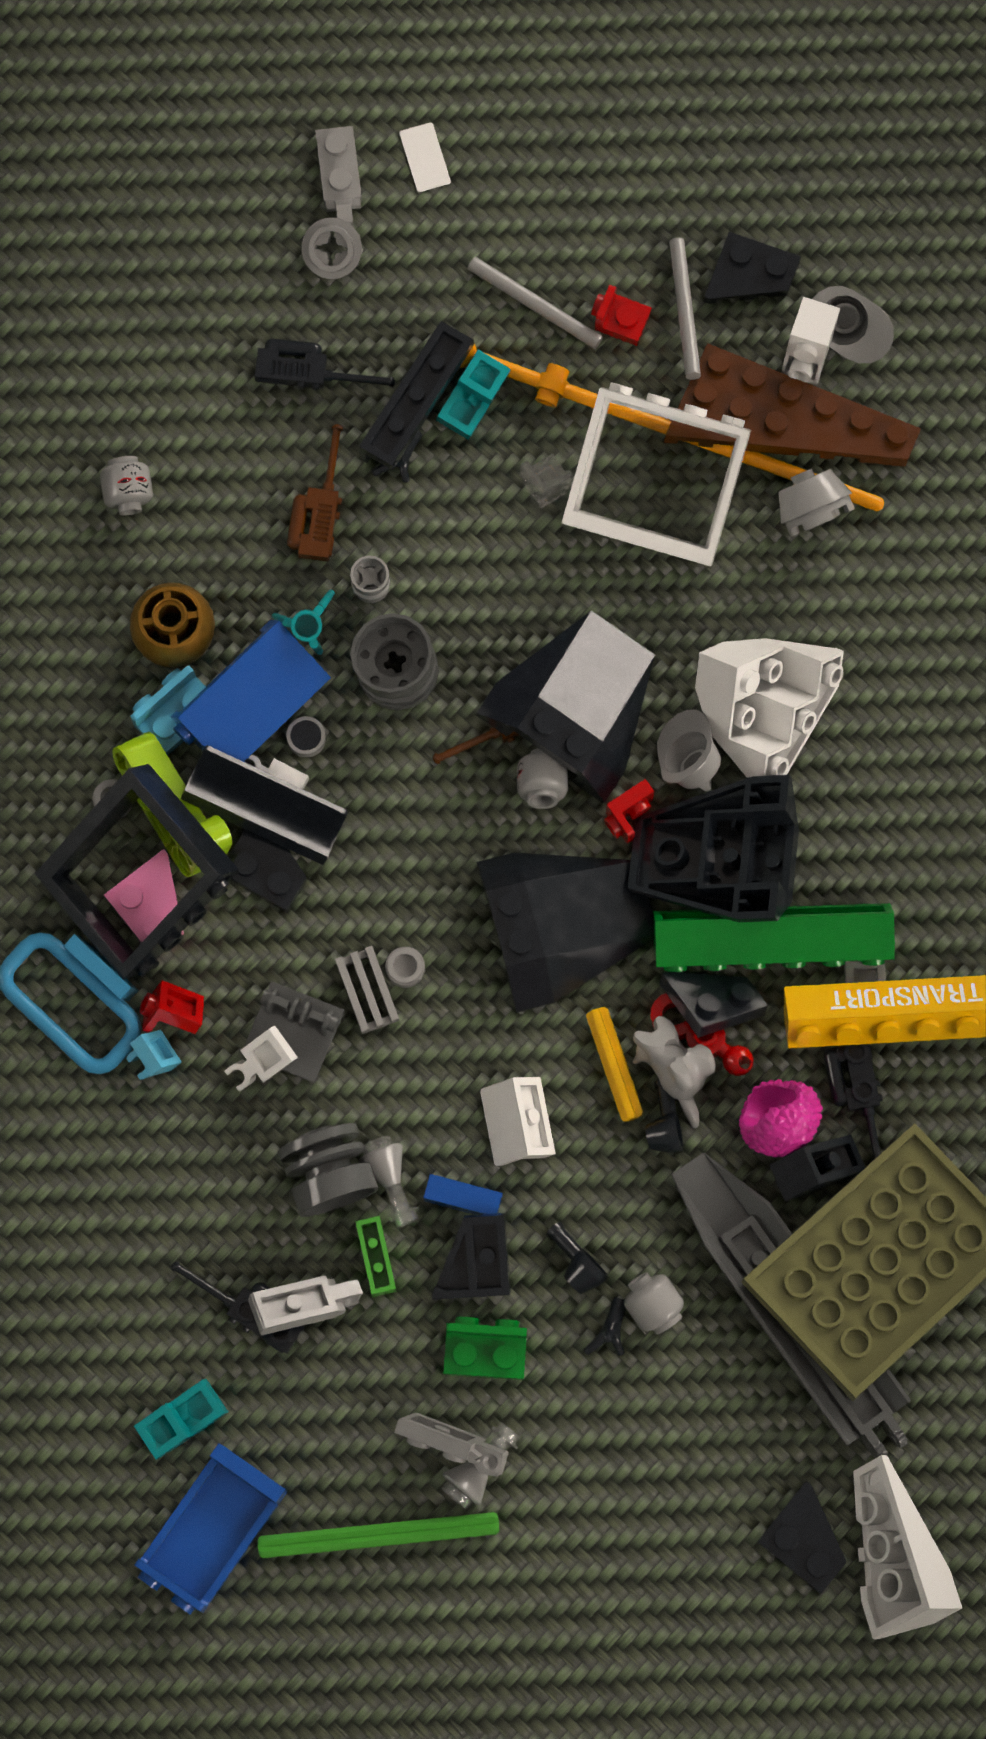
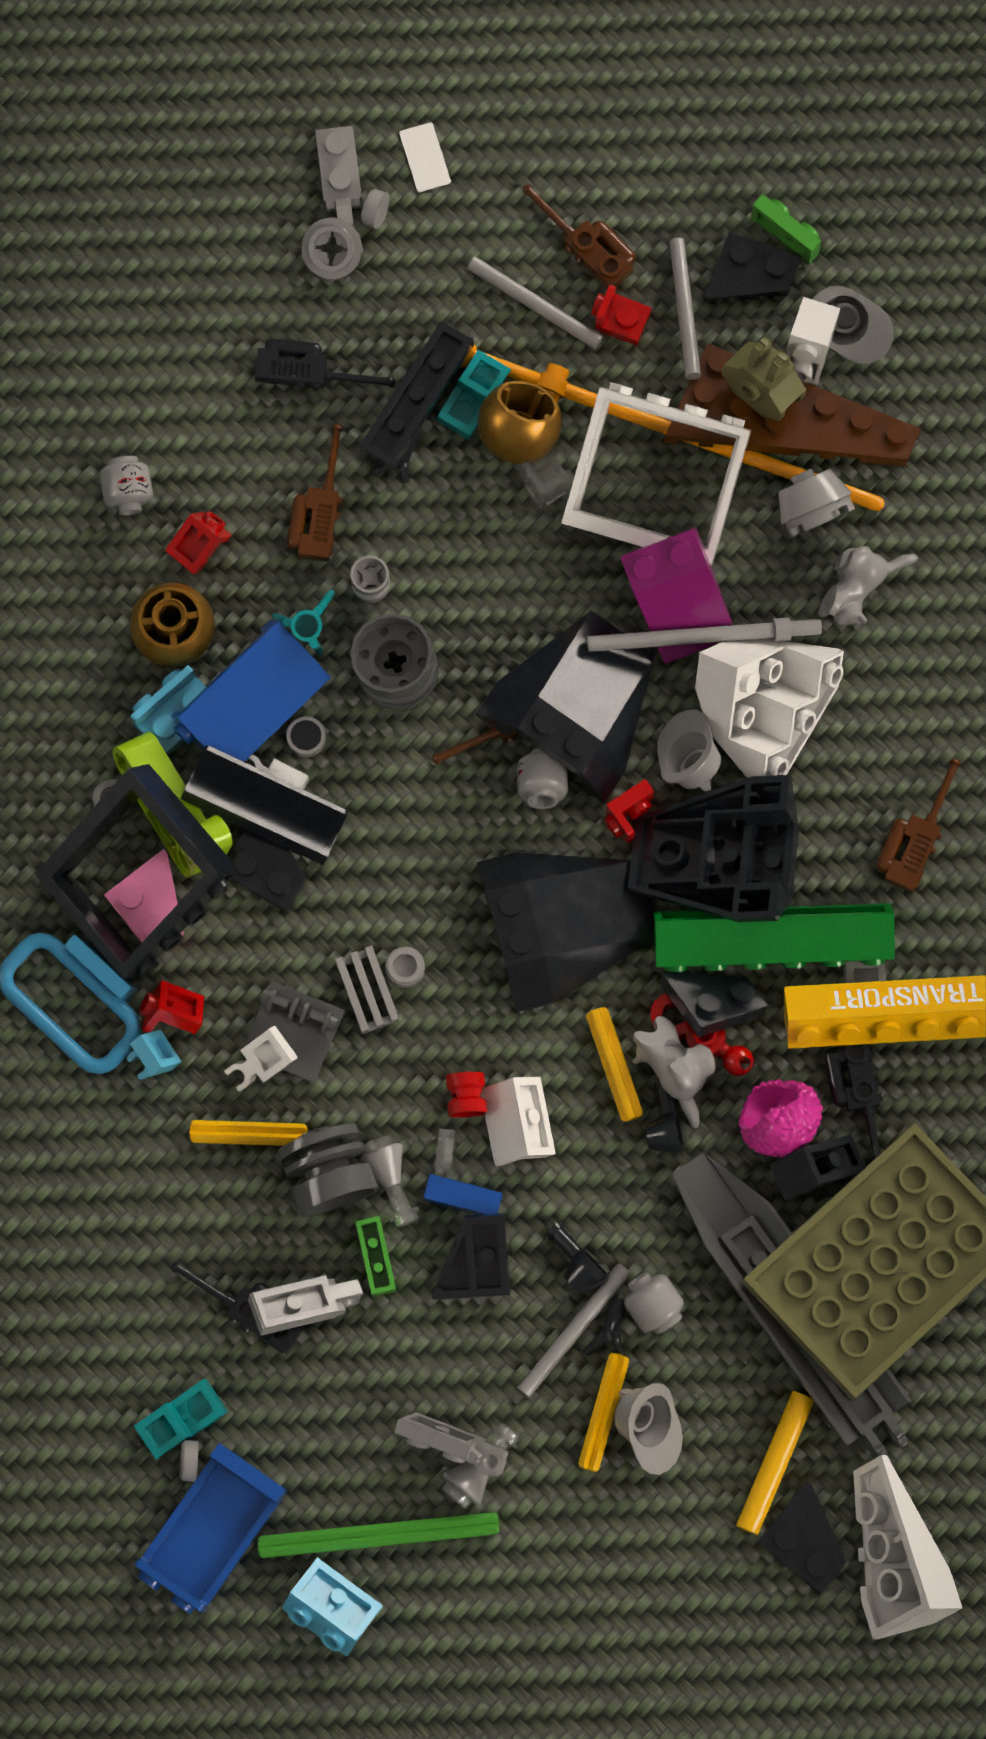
(188, 1461): none -> light grey tile
(198, 540): none -> red bracket
(245, 1132): none -> yellow axle
(331, 1607): none -> medium azure bracket
(375, 208): none -> light grey tile
(444, 1152): none -> clear tile
(466, 1092): none -> red wheel
(485, 1349): green bracket -> none
(519, 422): none -> pearl gold wheel
(573, 1330): none -> light grey bar
(584, 245): none -> reddish brown piece
(603, 1412): none -> yellow axle
(651, 1426): none -> light grey piece
(676, 589): none -> magenta slope
(764, 378): none -> olive hinge
(775, 219): none -> bright green plate
(775, 1463): none -> yellow piece
(780, 629): none -> light grey bar
(858, 574): none -> light grey animal
(921, 837): none -> reddish brown piece

